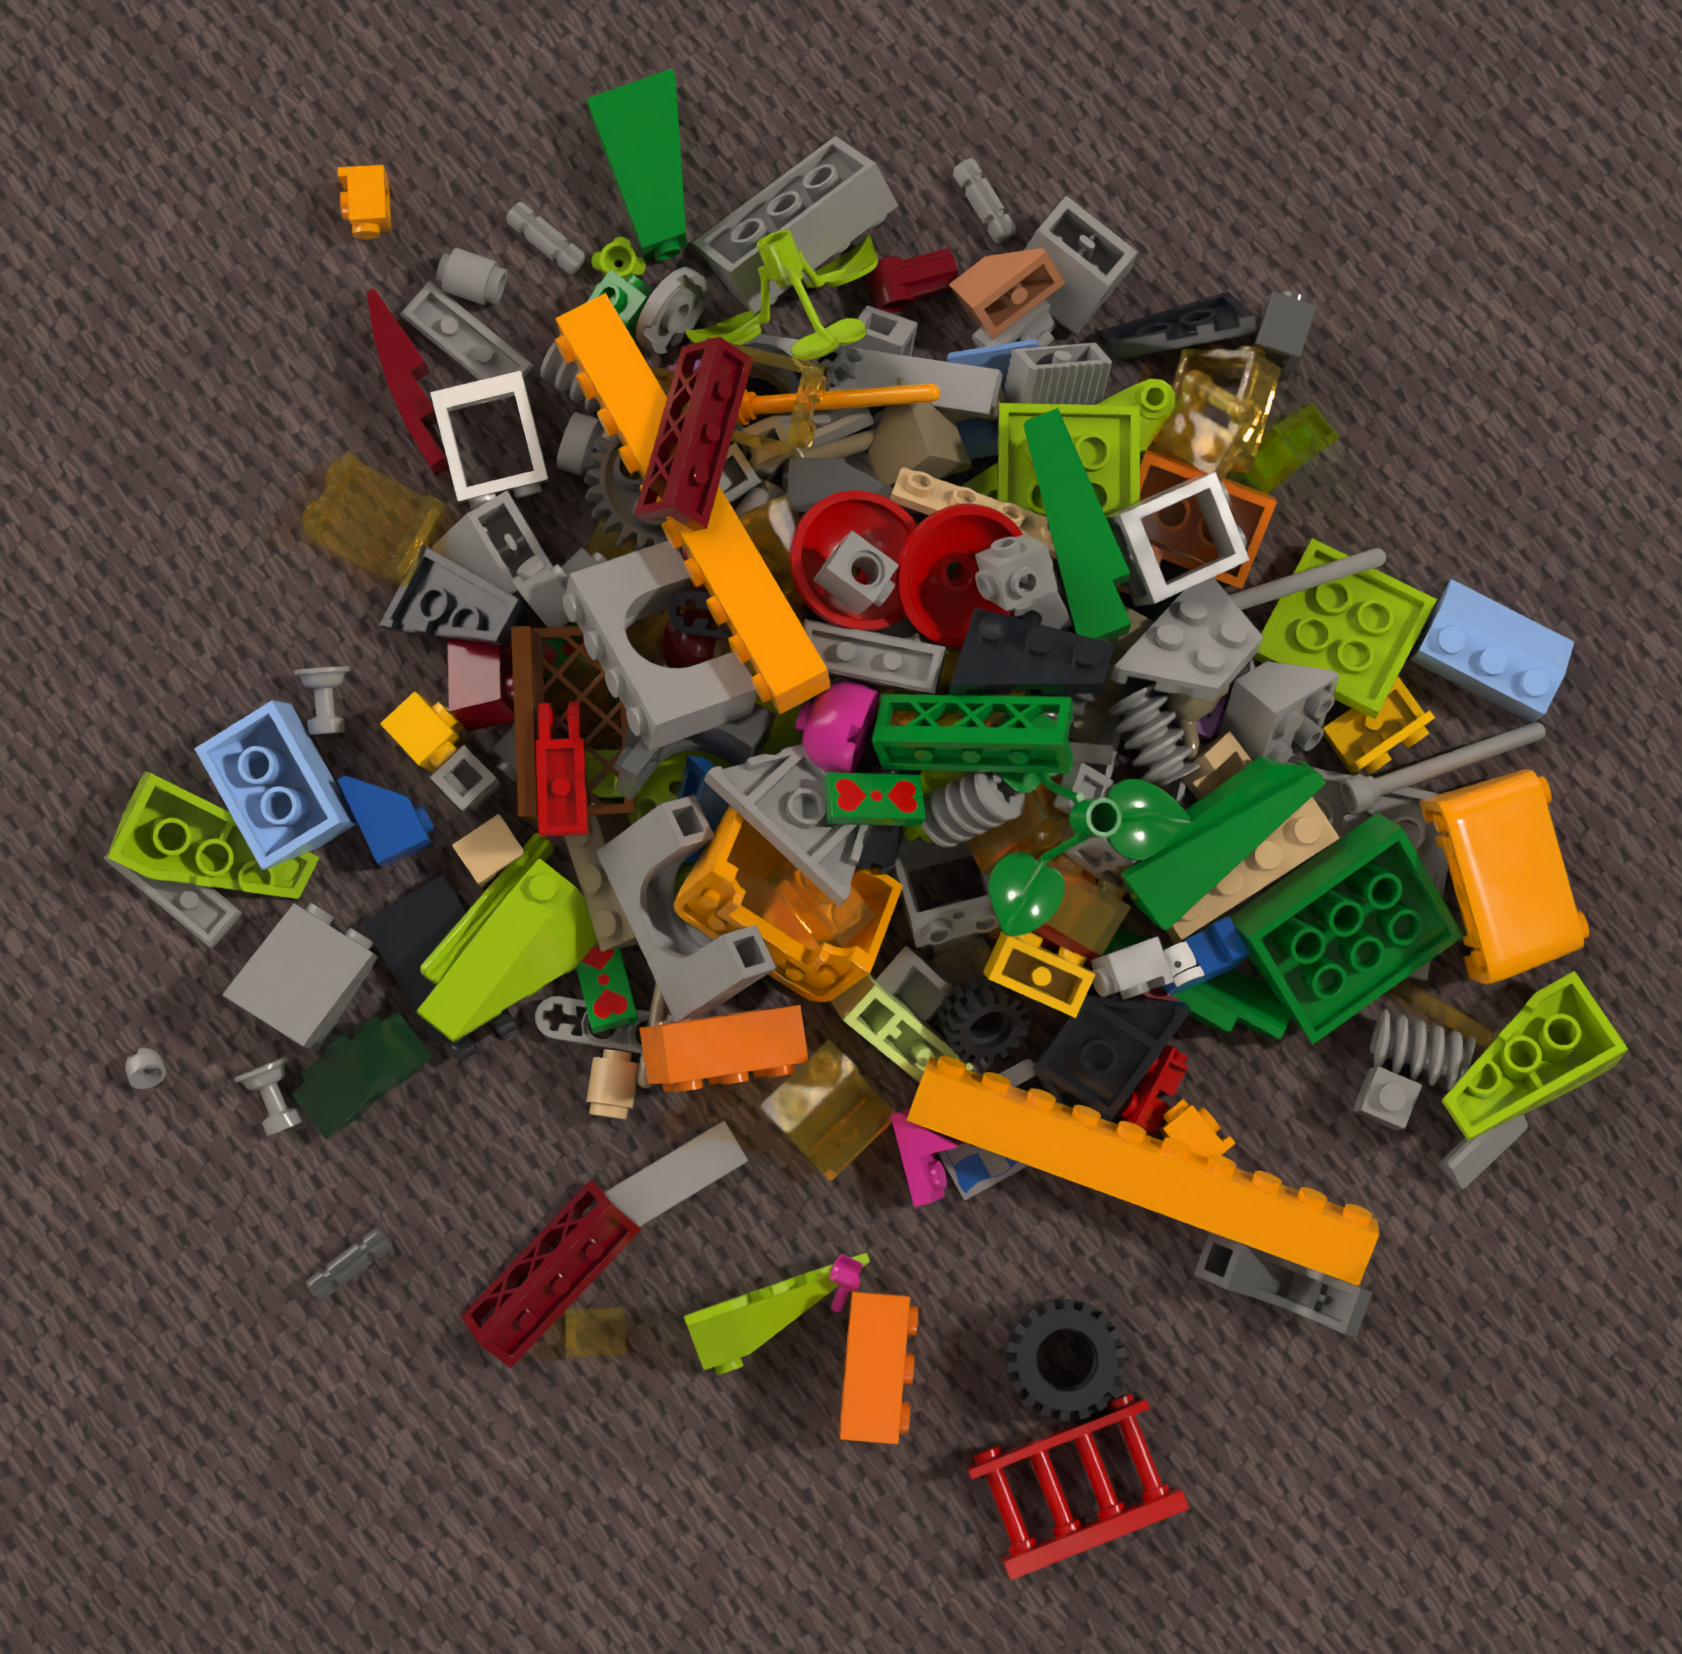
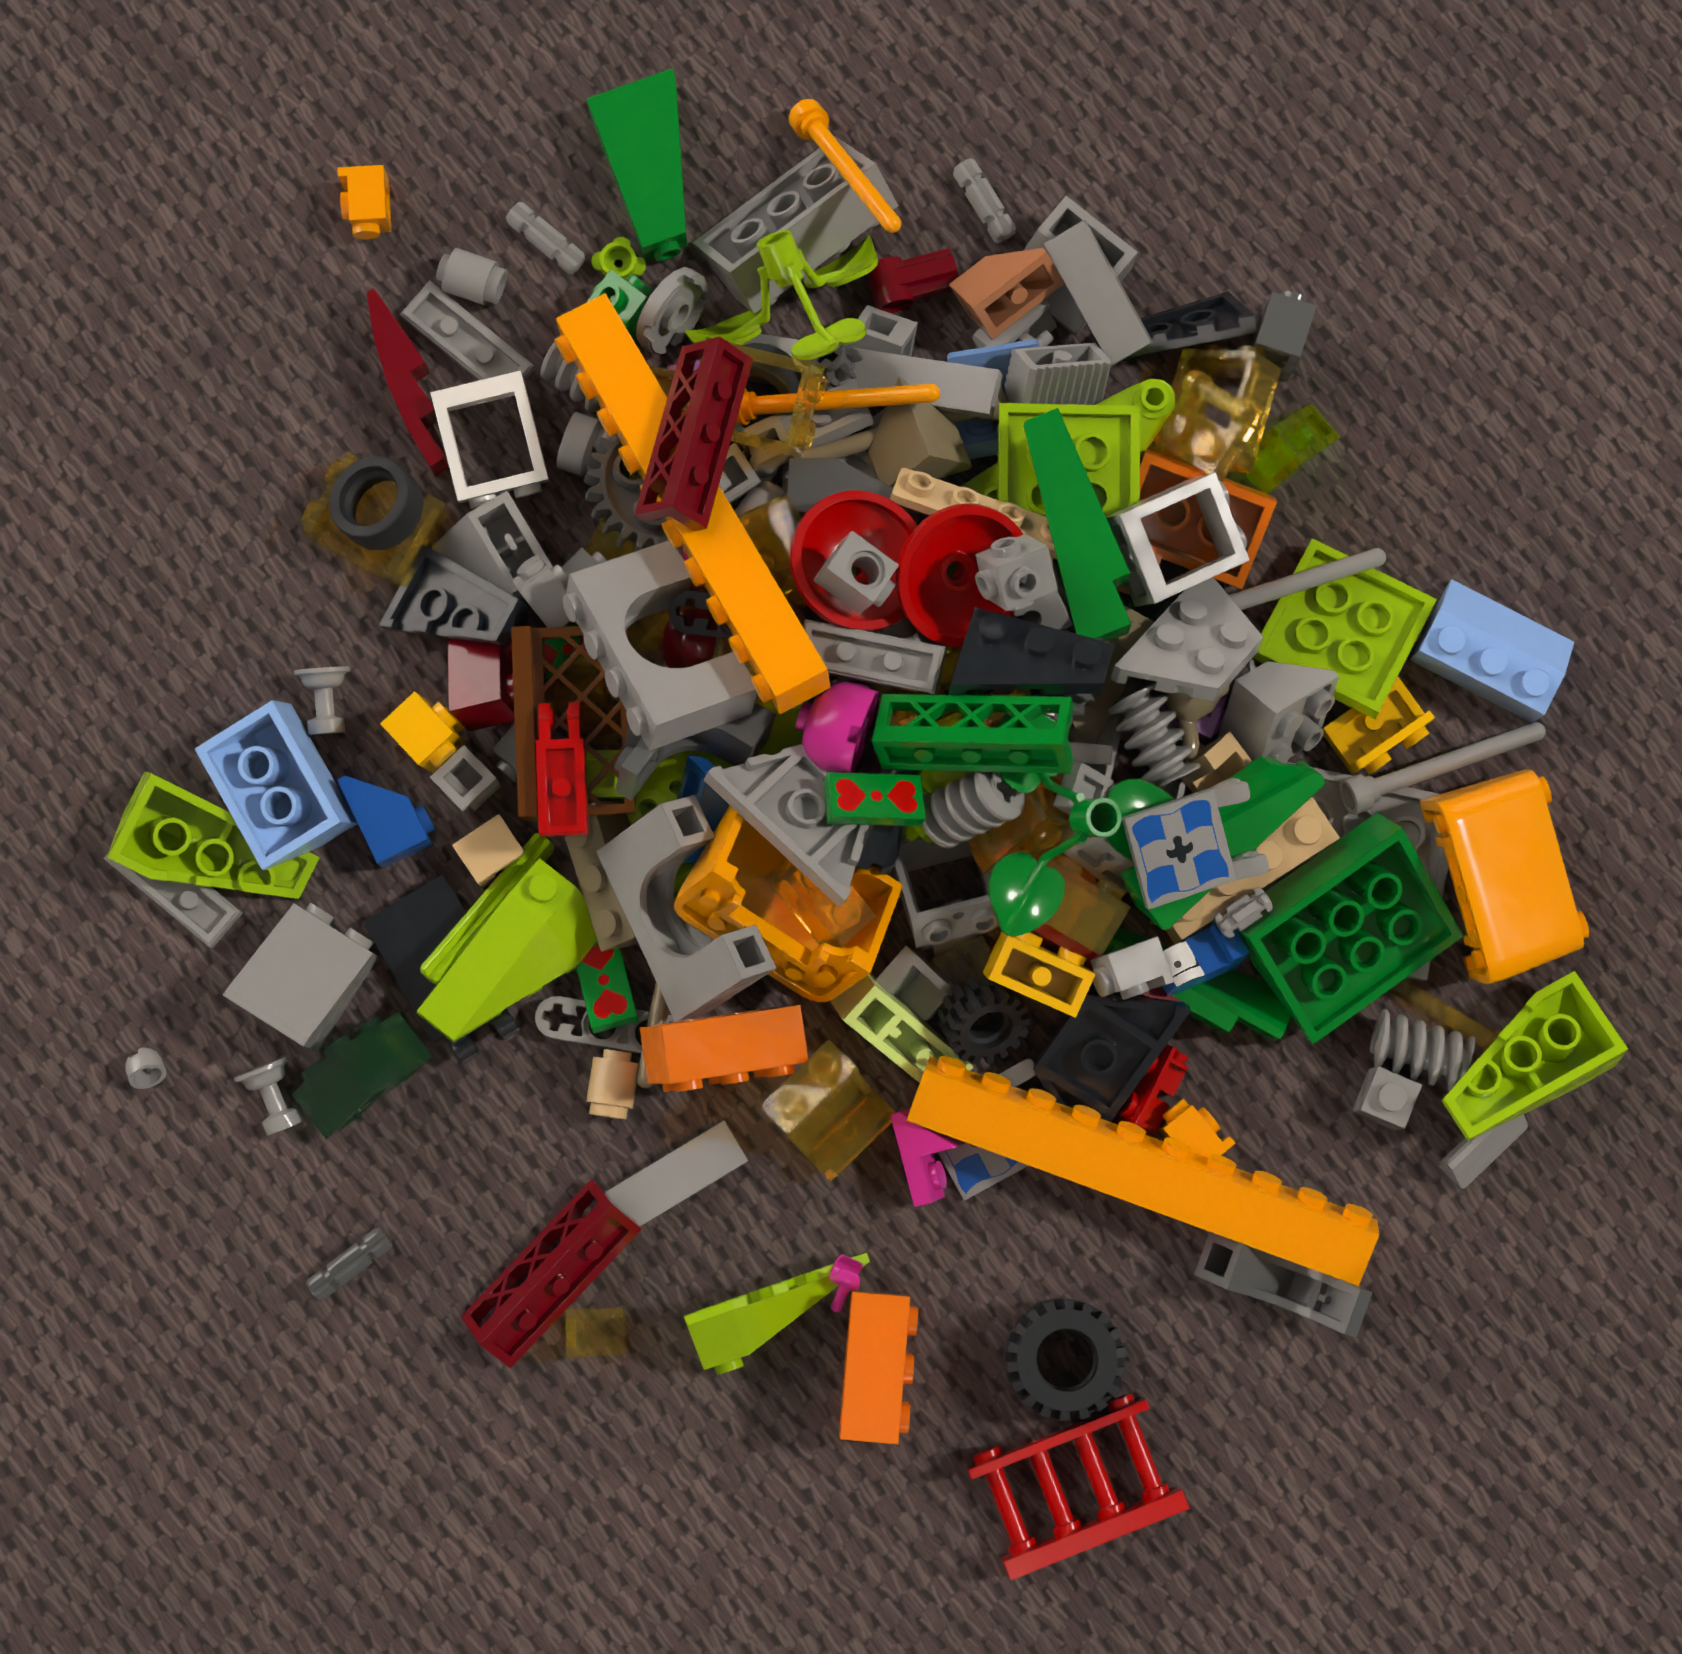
(355, 482): none -> black tyre
(811, 123): none -> light orange piece
(1098, 292): none -> light grey tile
(1184, 848): none -> light grey flag
(1243, 912): none -> light grey piece

